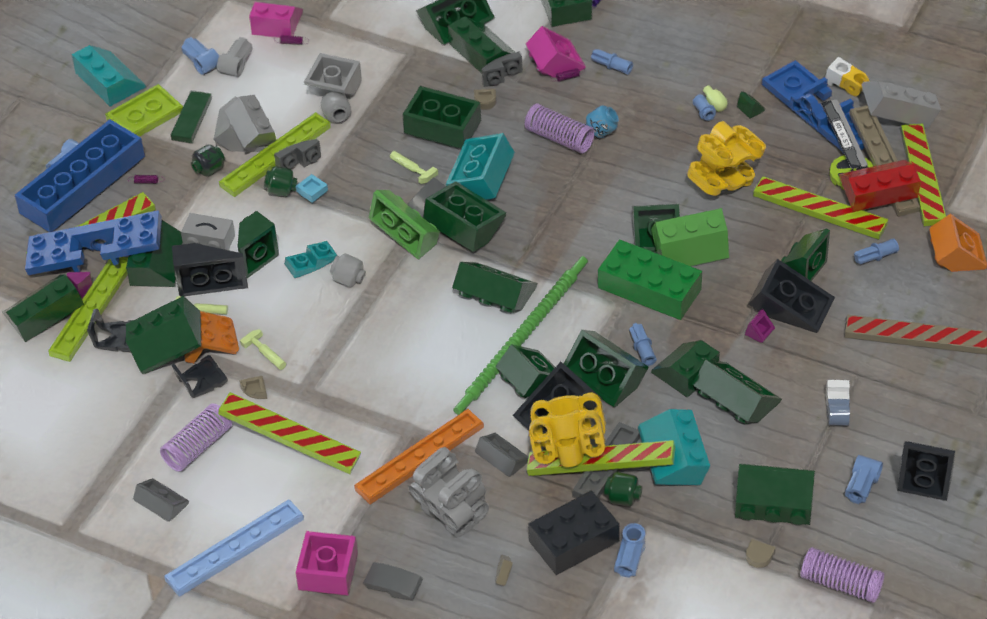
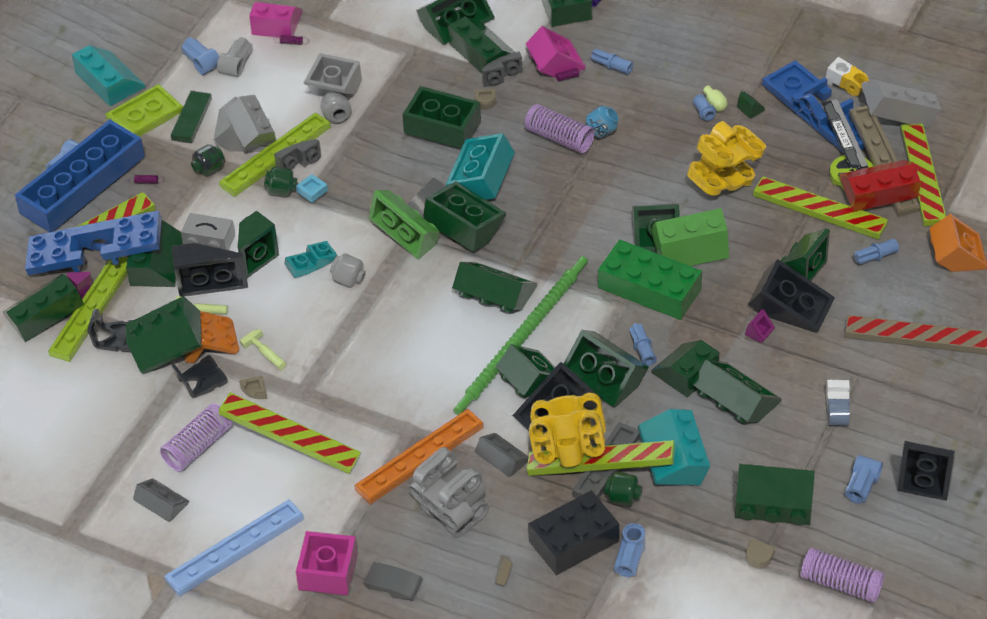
(425, 176): yellowish green piece -> none

